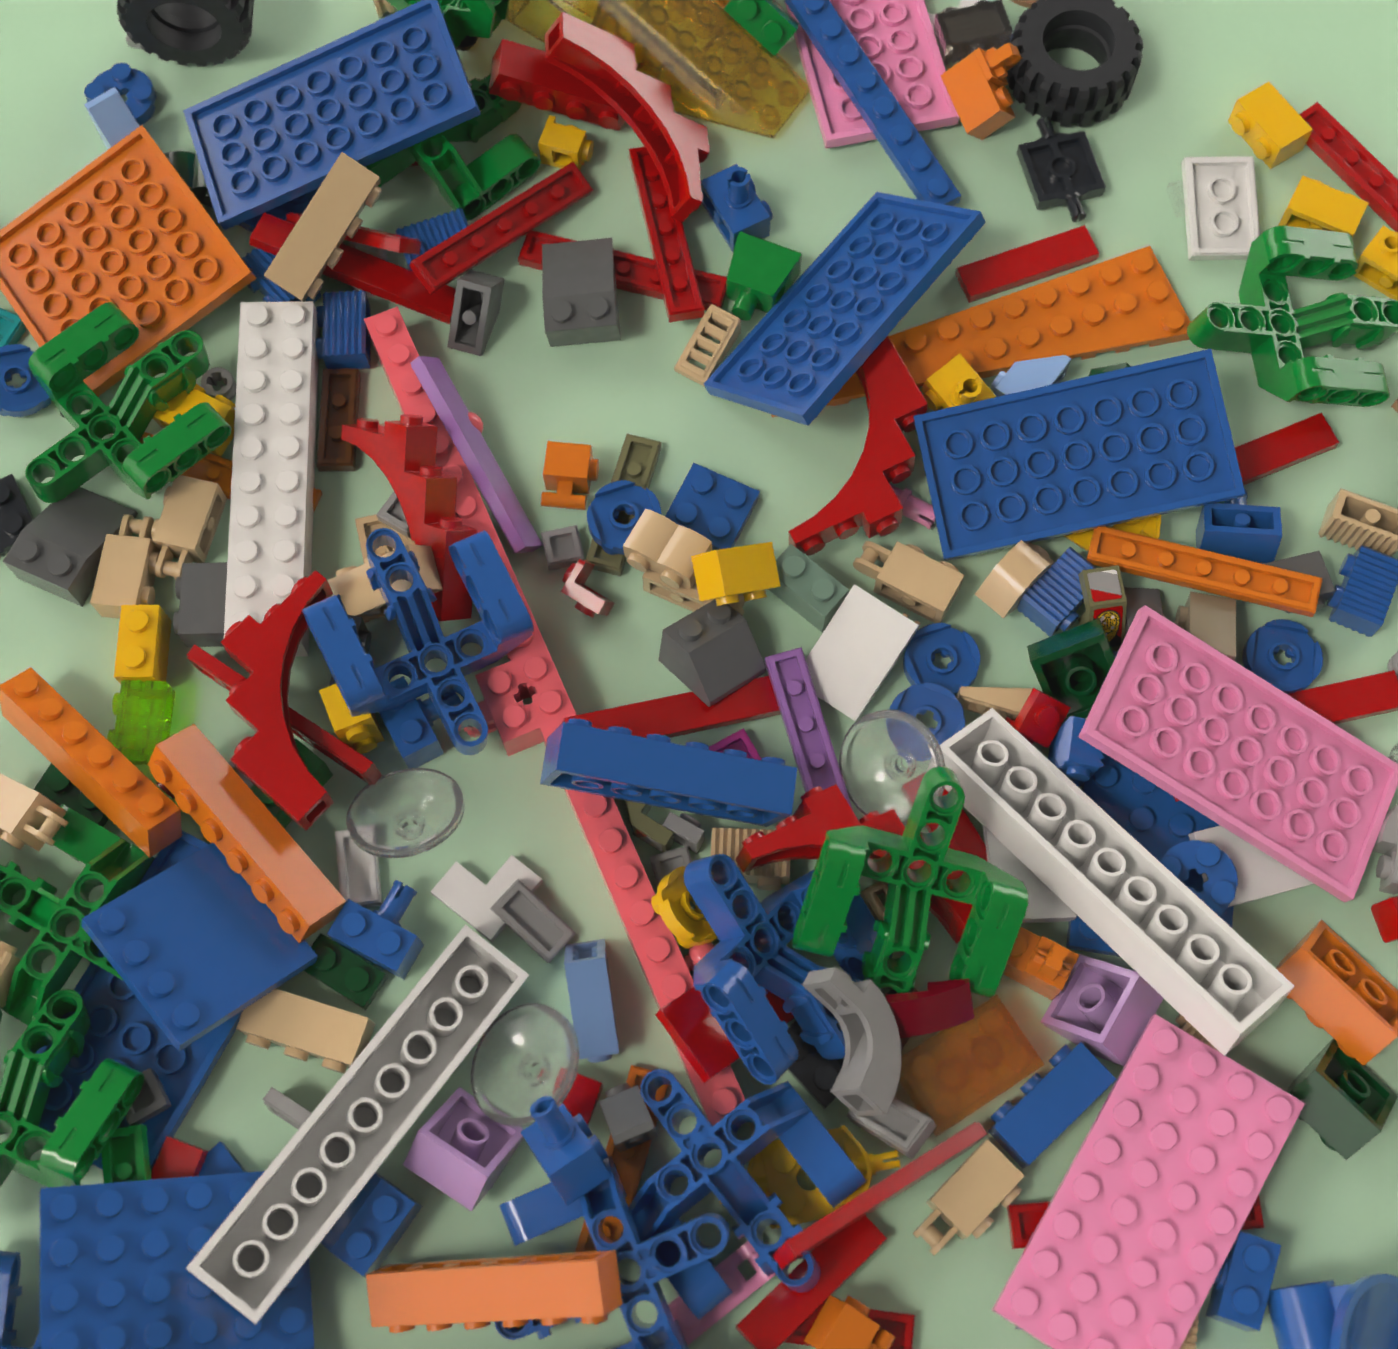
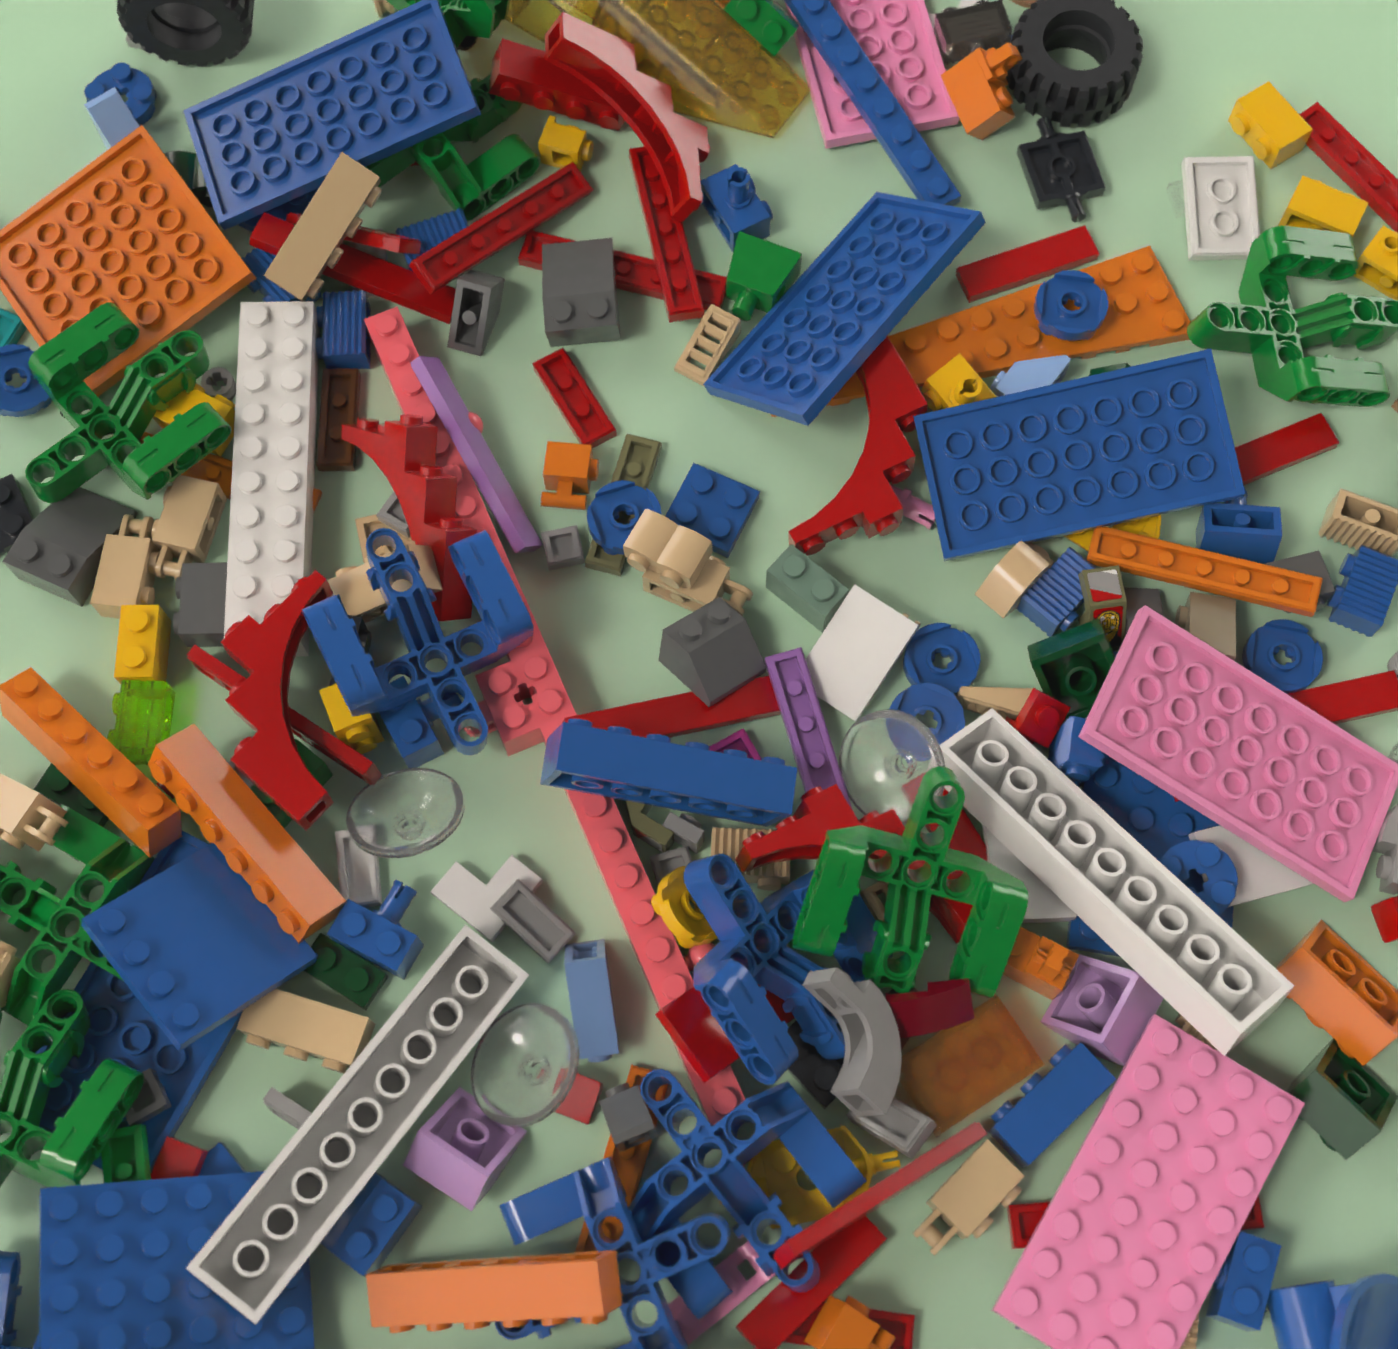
(564, 1149): blue brick -> none
(574, 398): none -> red tile
(587, 599): bracket -> none
(736, 572): yellow brick -> none
(911, 578): tan brick -> none
(1068, 324): none -> blue plate

